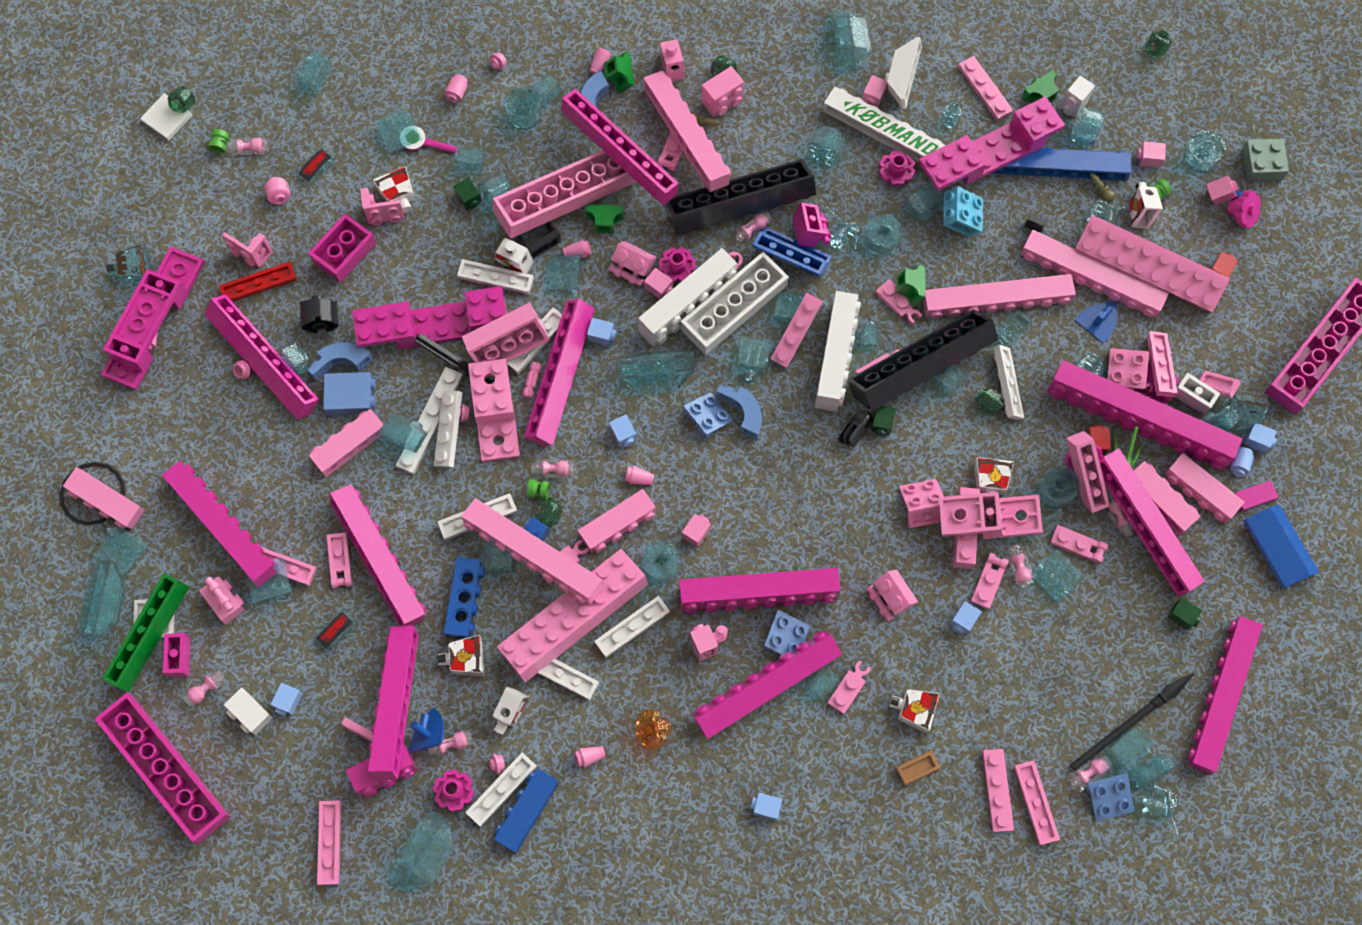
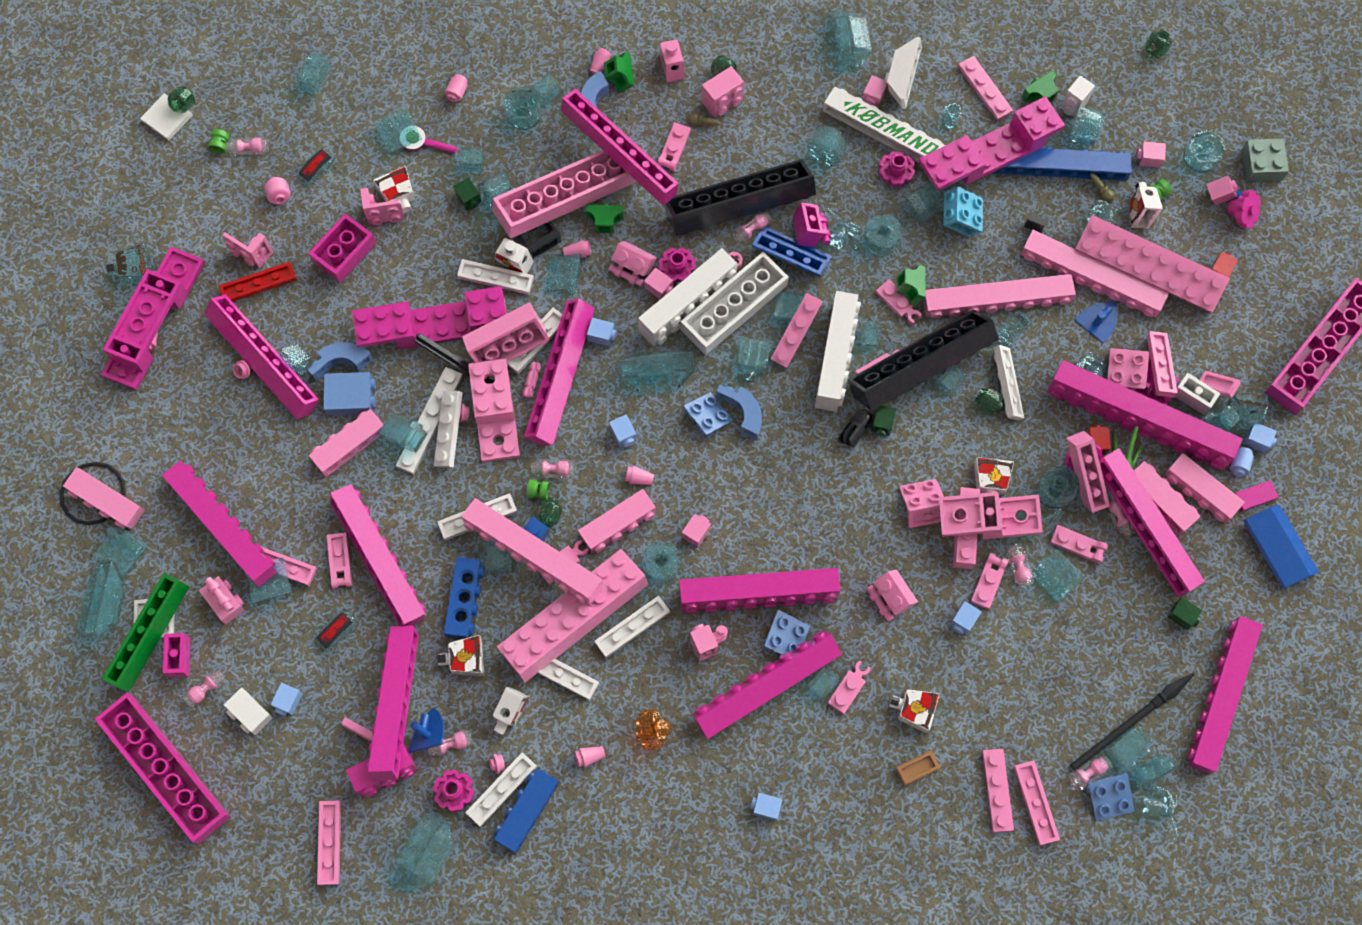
(319, 314): black brick -> none
(498, 61): bright pink plate -> none
(687, 131): bright pink brick -> none

